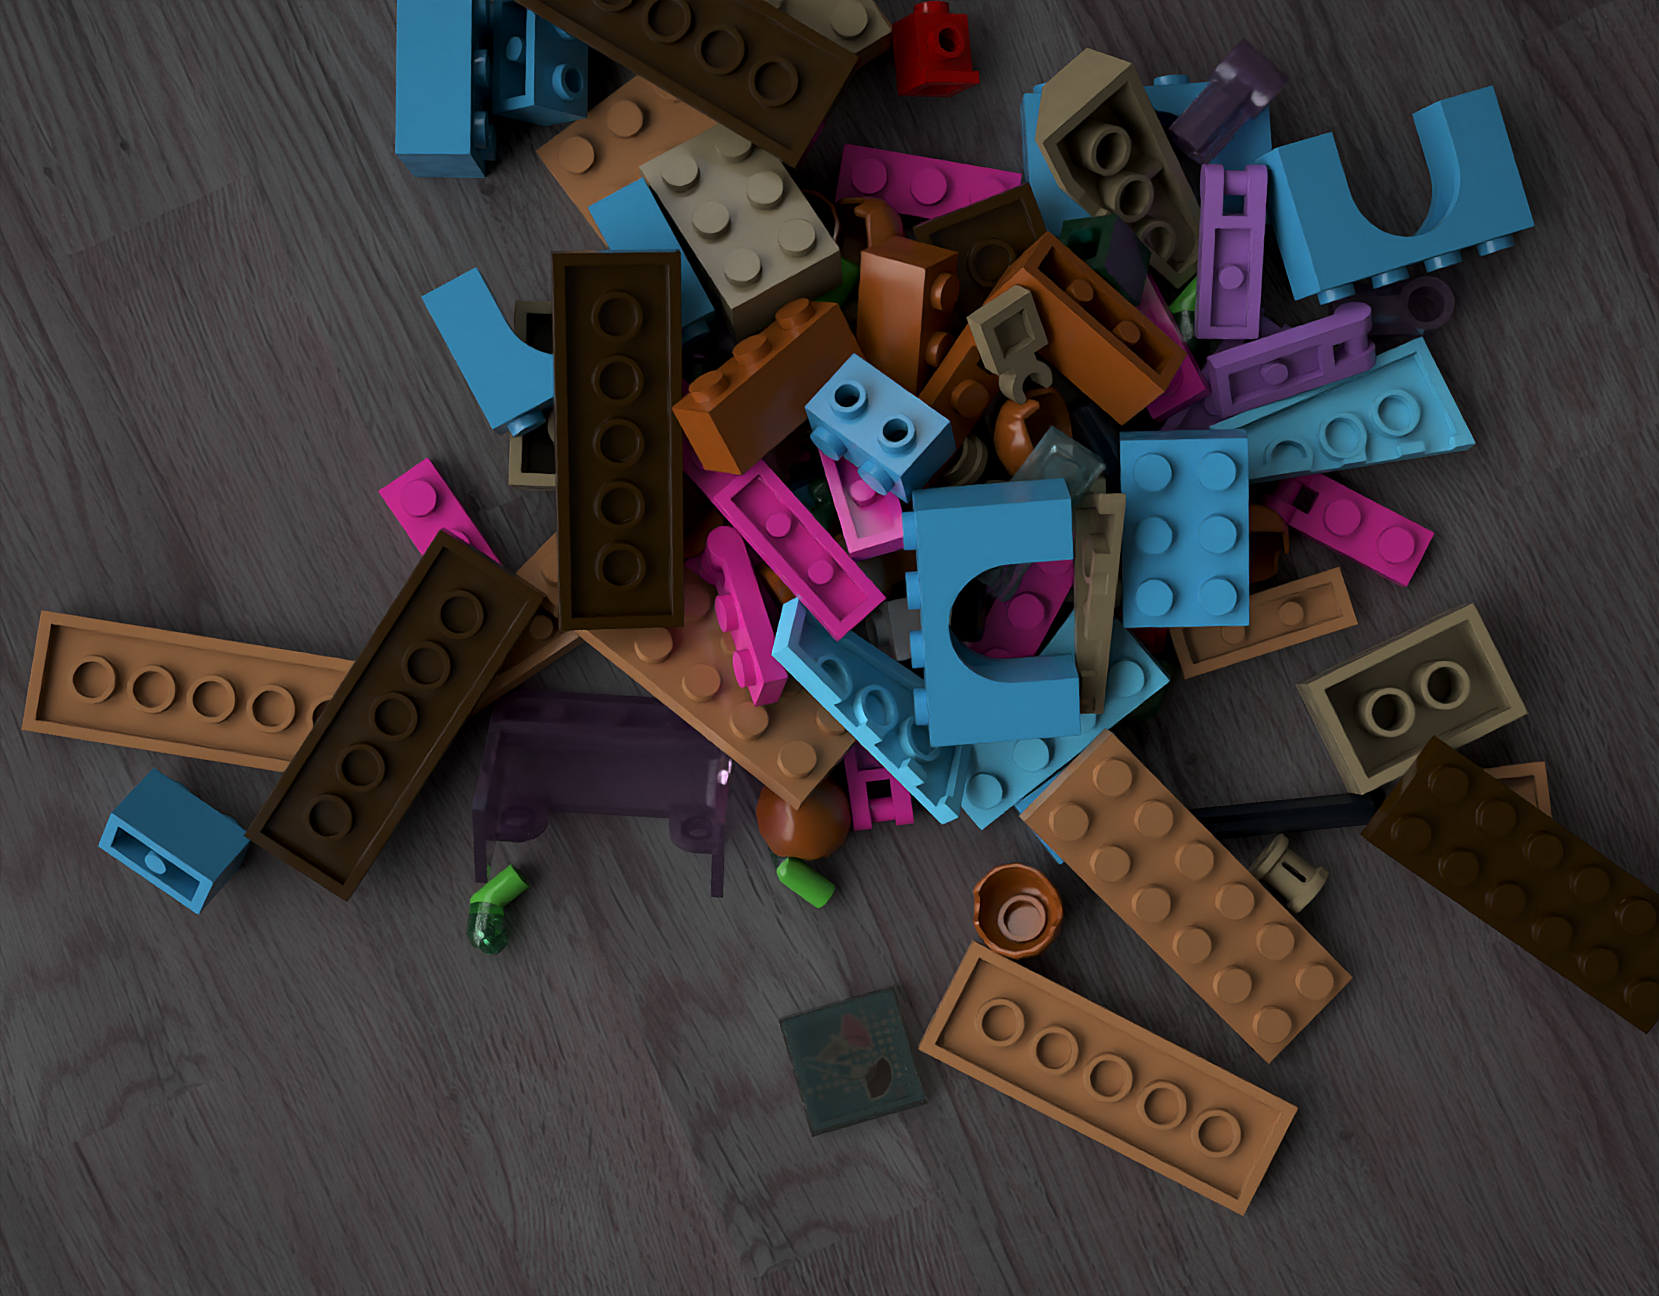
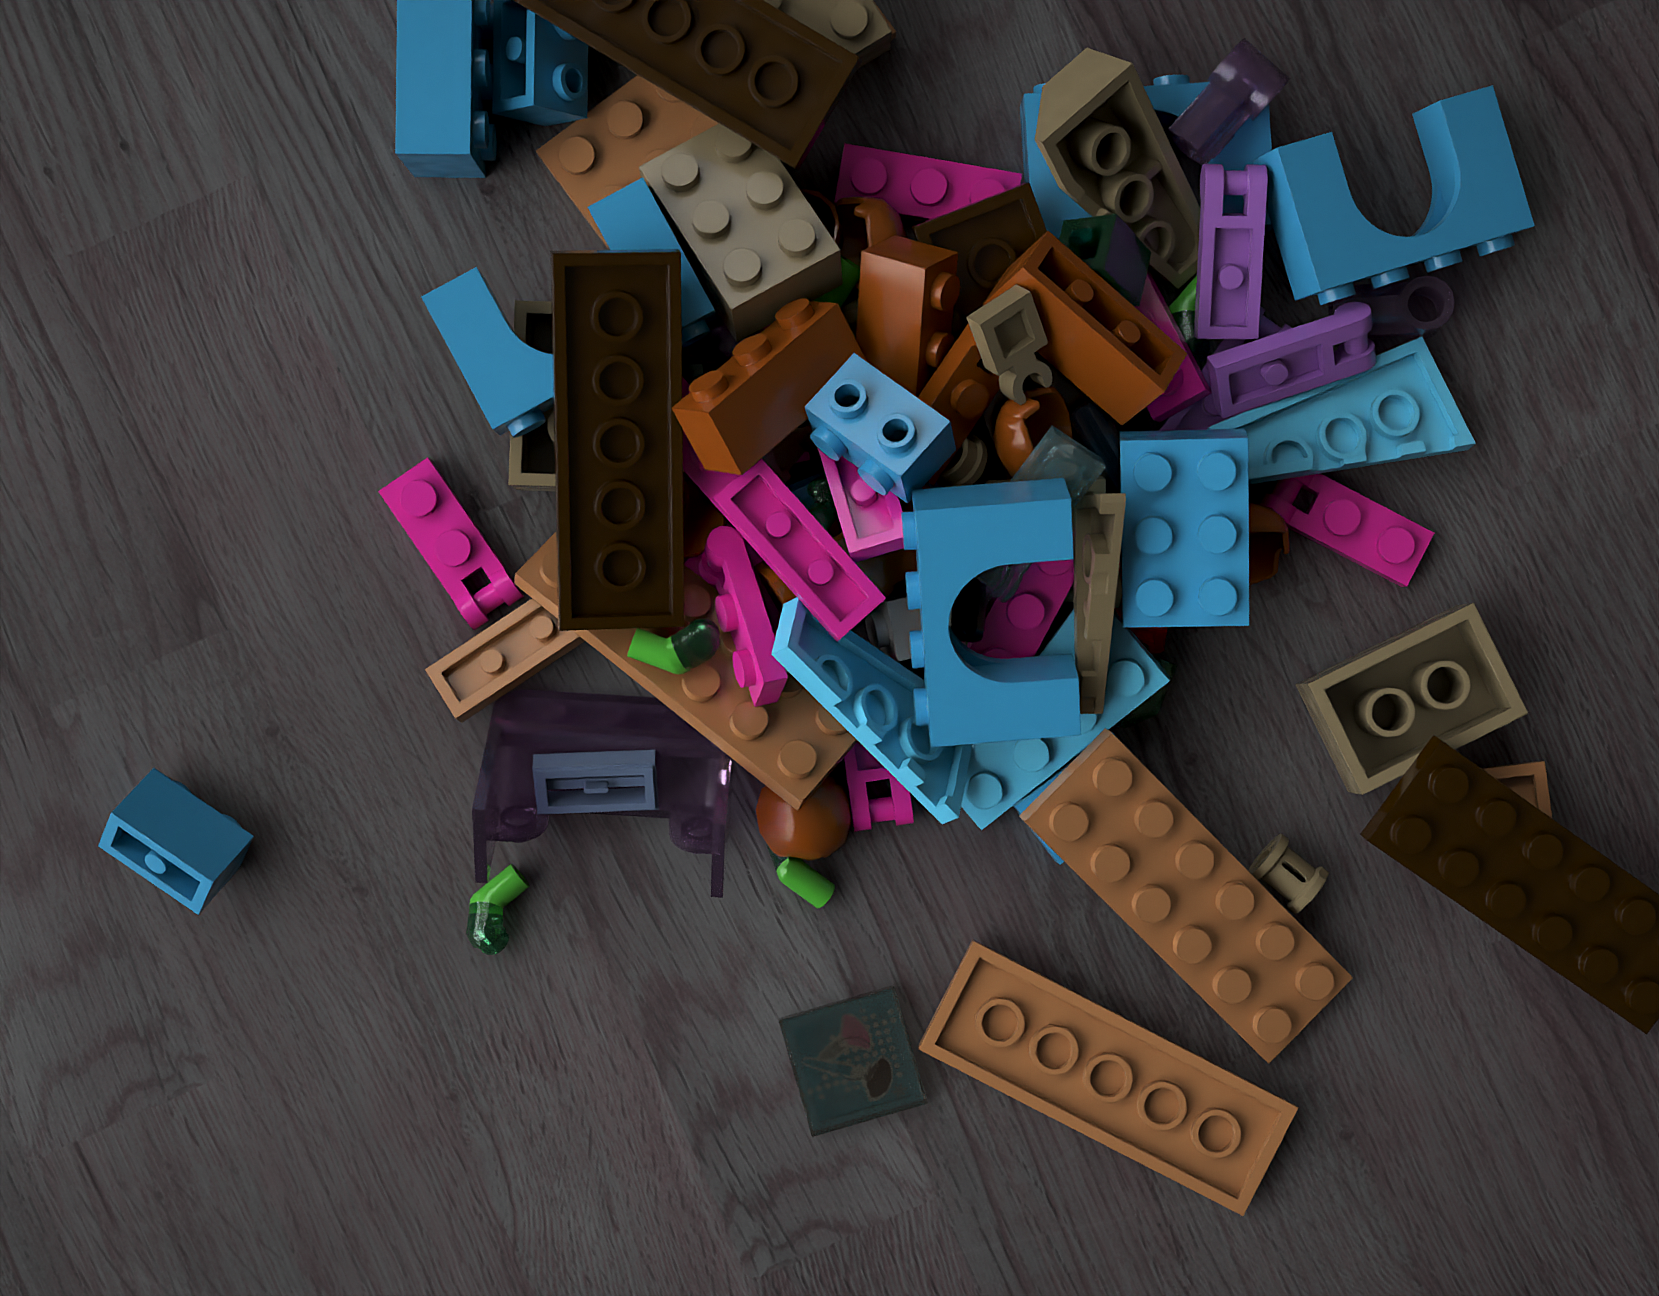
(176, 691): medium nougat plate -> none
(395, 714): dark brown plate -> none
(595, 774): none -> sand blue tile
(681, 650): none -> arm
(933, 52): red brick -> none
(1017, 910): dark orange hair -> none
(1276, 620): medium nougat plate -> none
(1287, 815): black axle -> none

